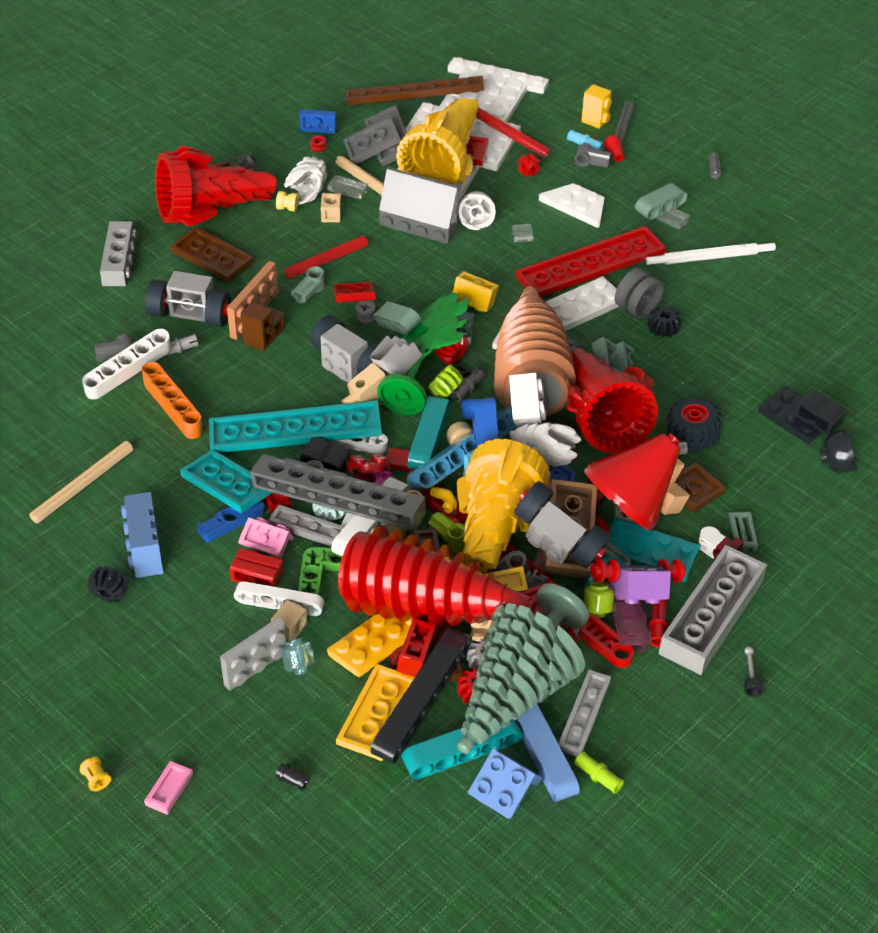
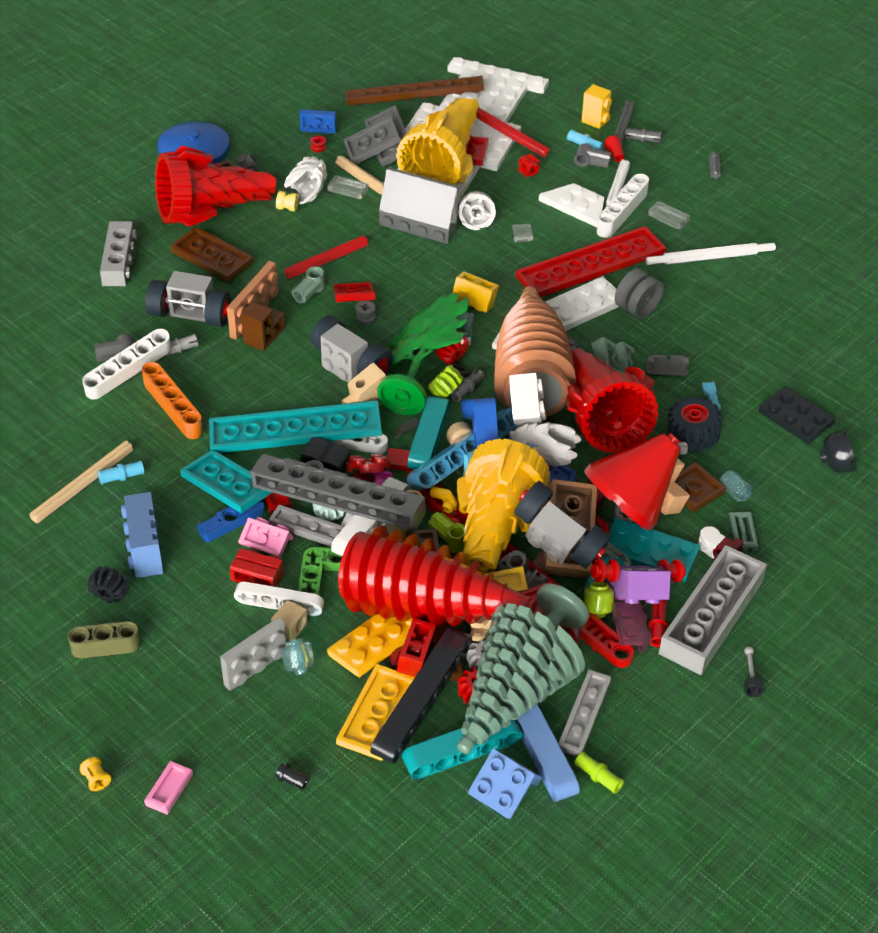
(104, 639): none -> olive beam
(121, 472): none -> medium azure pin
(196, 135): none -> blue dish
(330, 207): tan brick -> none
(395, 355): light grey piece -> none
(397, 318): sand green beam -> none
(405, 428): none -> clear smoke tile
(618, 180): none -> white axle
(622, 205): none -> white beam
(643, 135): none -> dark grey pin
(660, 201): sand green beam -> none
(660, 366): none -> dark grey hinge
(664, 322): black gear -> none
(709, 390): none -> medium azure piece
(736, 486): none -> clear light blue brick
(820, 412): black brick -> none

